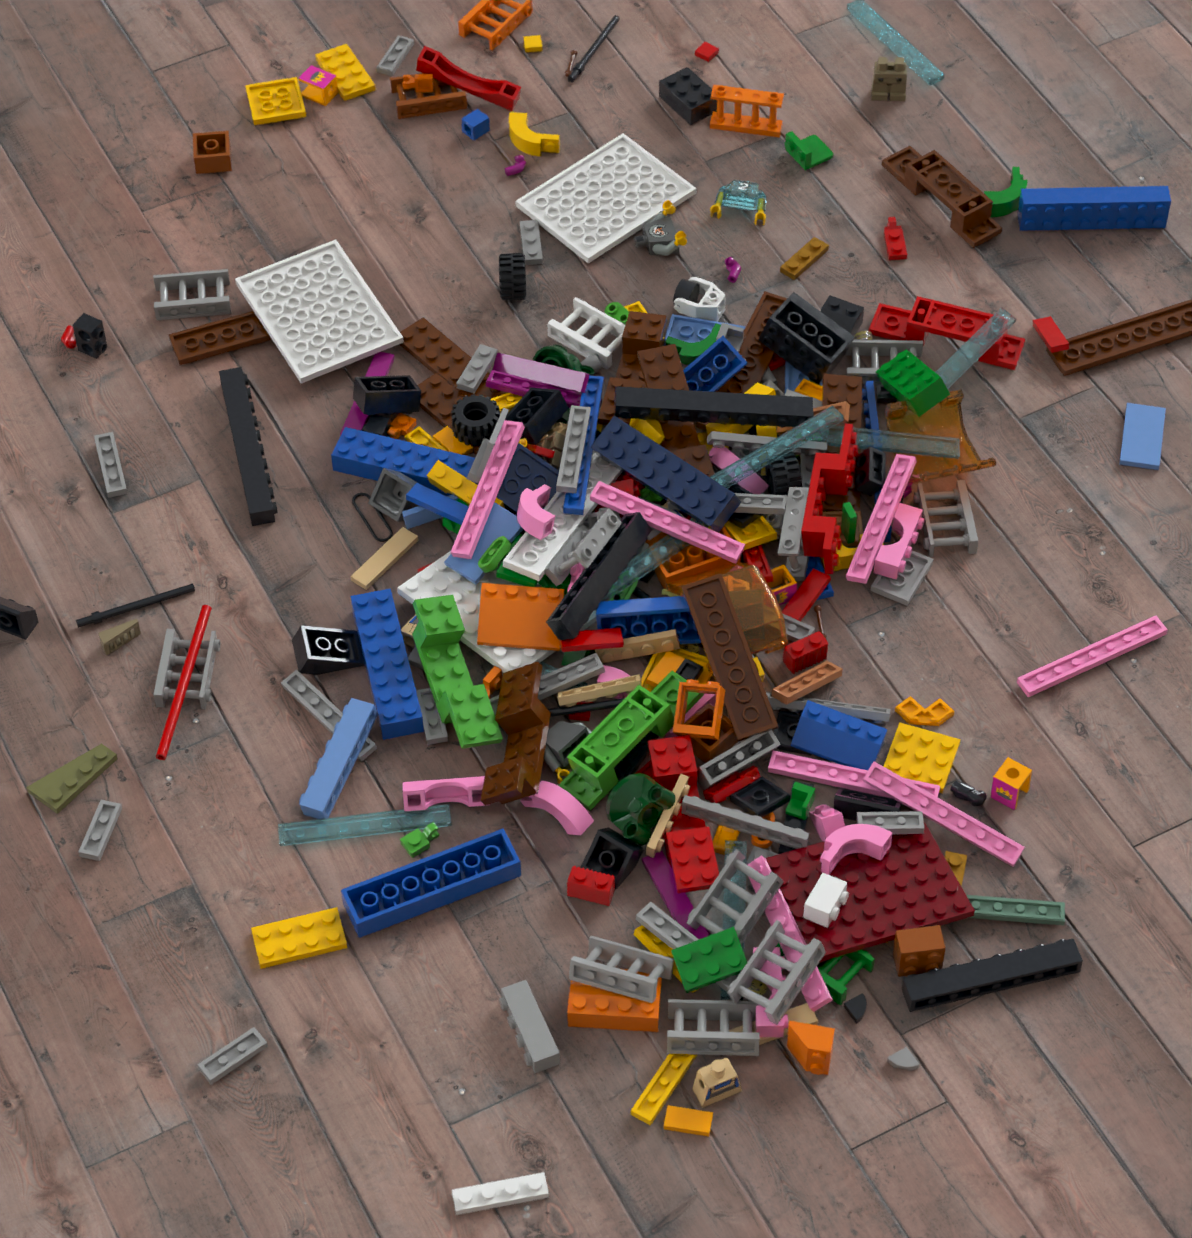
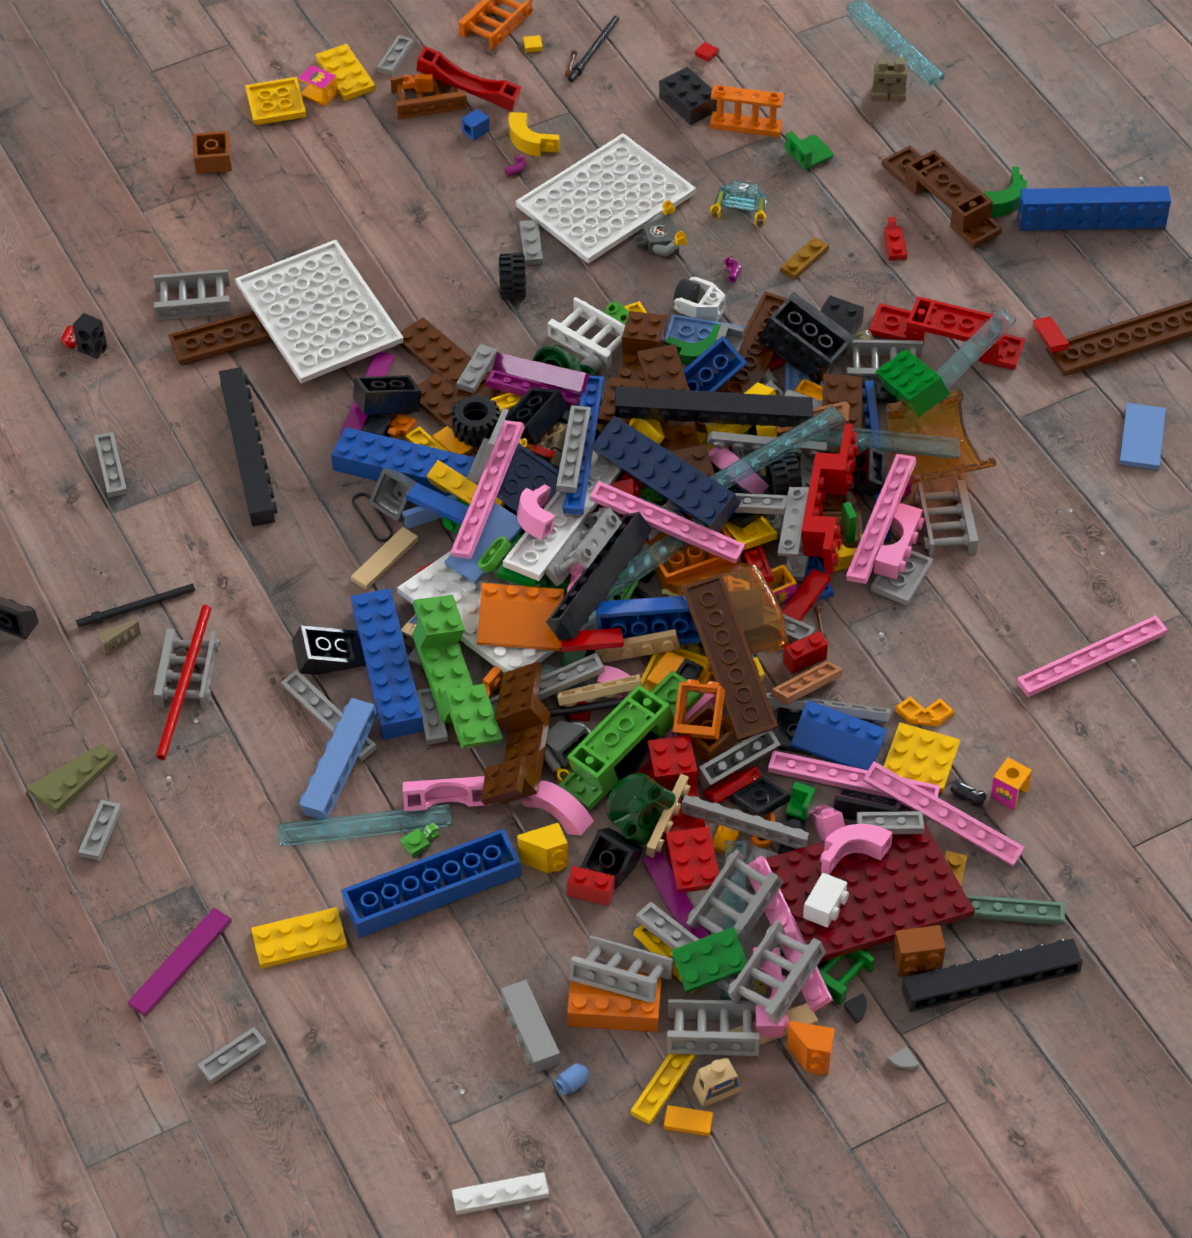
(179, 962): none -> magenta tile
(544, 849): none -> yellow slope
(572, 1079): none -> medium blue brick

